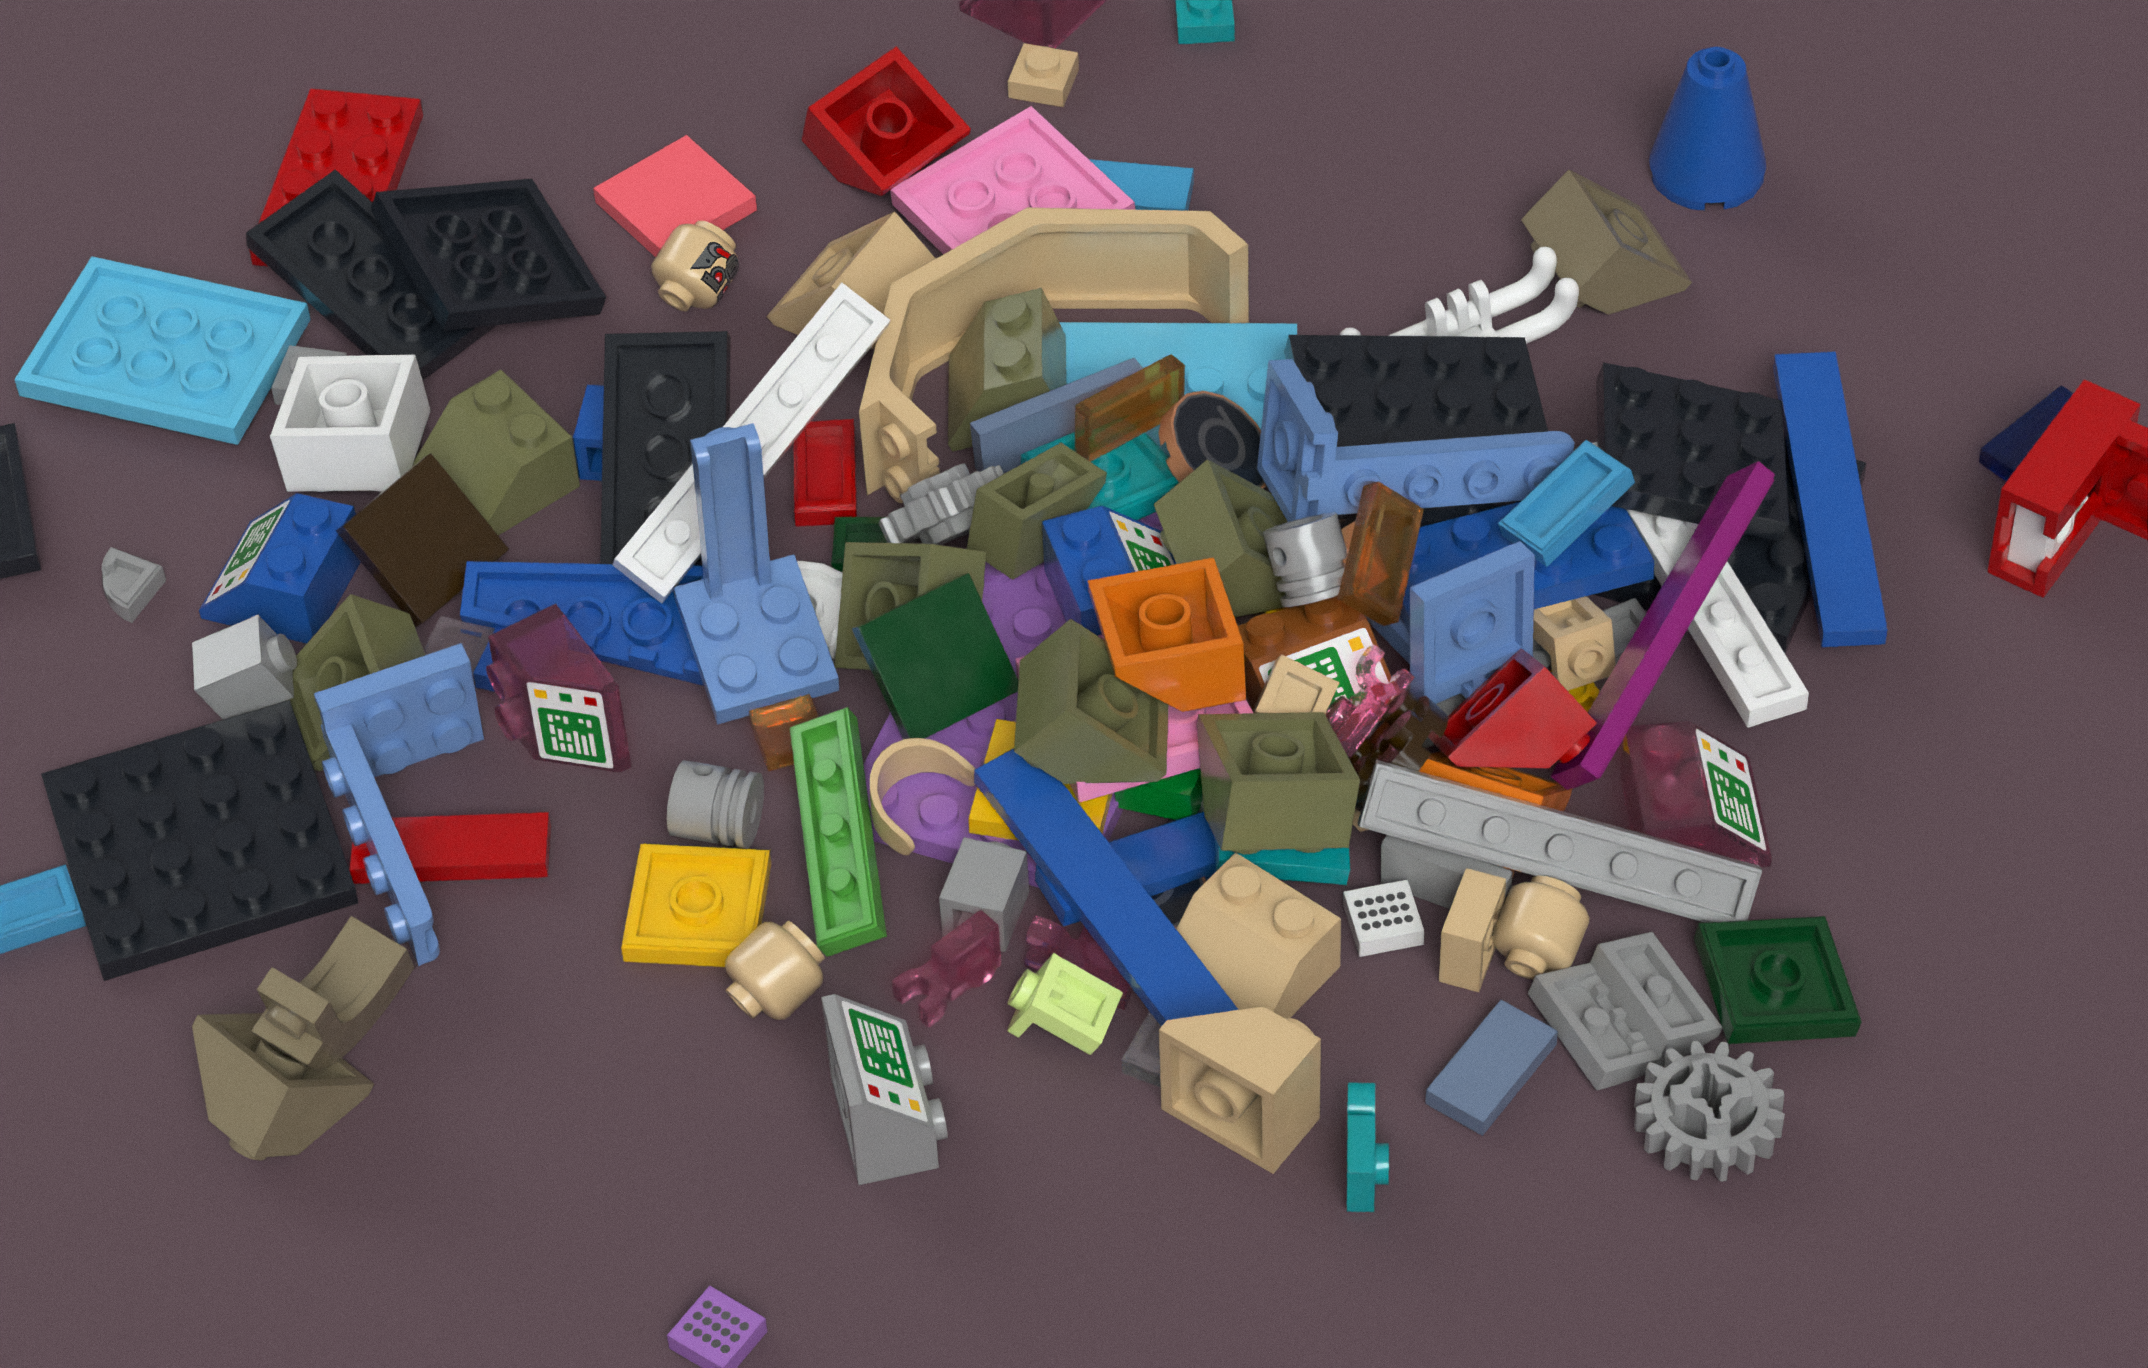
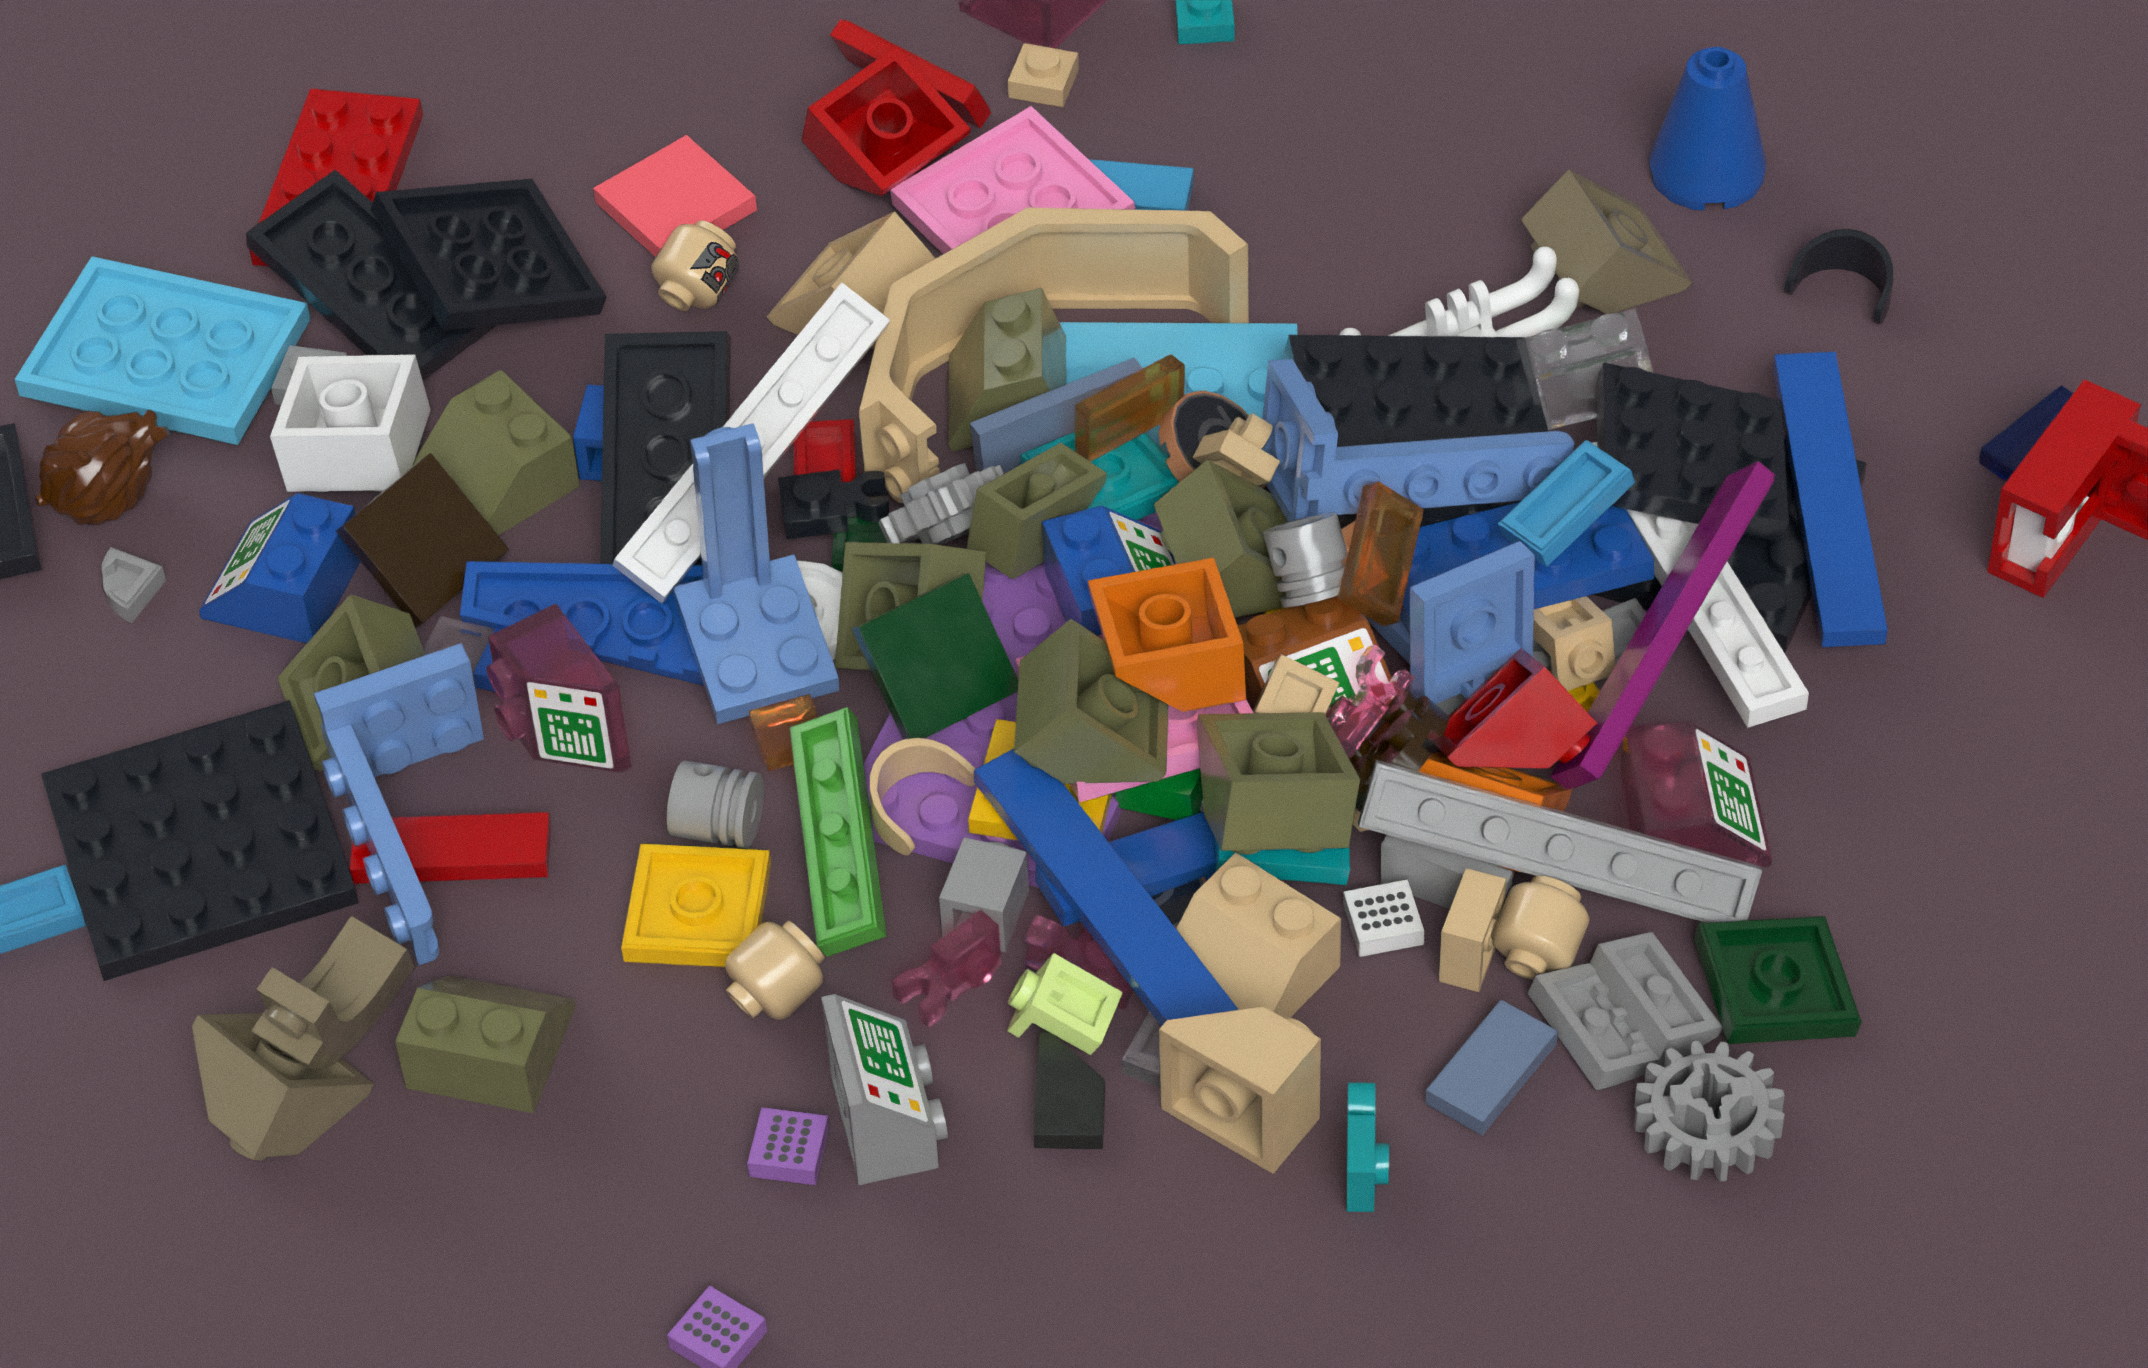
(99, 465): none -> reddish brown hair
(243, 668): light grey brick -> none
(482, 1041): none -> olive slope
(788, 1146): none -> medium lavender tile
(821, 503): none -> black plate
(865, 47): none -> red tile
(1067, 1099): none -> pearl dark grey tile
(1241, 450): none -> tan tile
(1567, 361): none -> clear slope
(1846, 251): none -> black helmet

